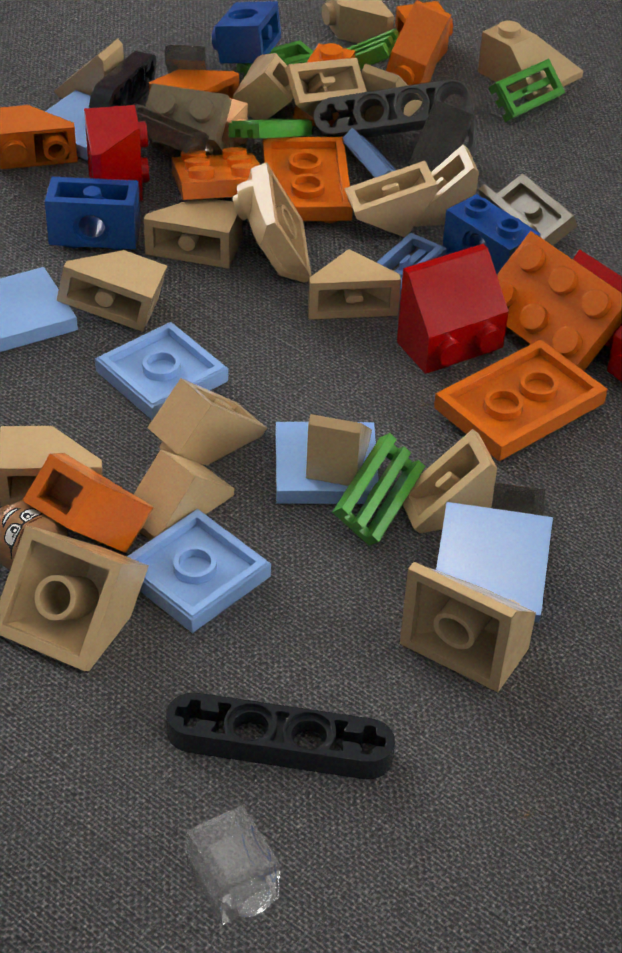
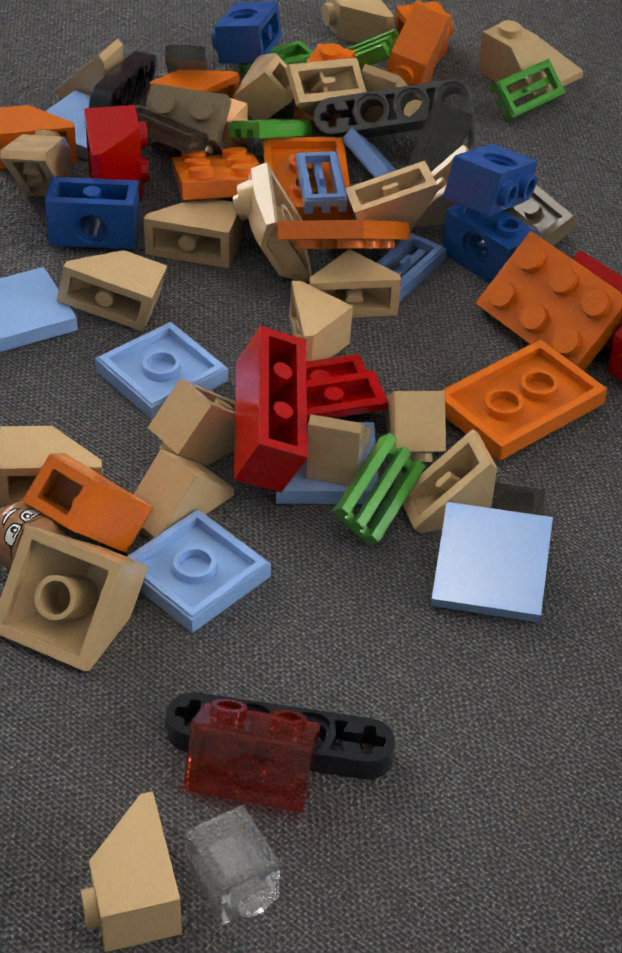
(36, 159): none -> tan slope
(133, 882): none -> tan slope
(251, 755): none -> clear red bracket
(270, 410): none -> red brick
(319, 320): none -> tan slope
(322, 198): none -> medium blue tile
(342, 388): none -> red slope
(343, 233): none -> orange plate
(417, 422): none -> tan slope
(451, 309): red slope -> none
(464, 626): tan slope -> none
(490, 179): none -> blue brick

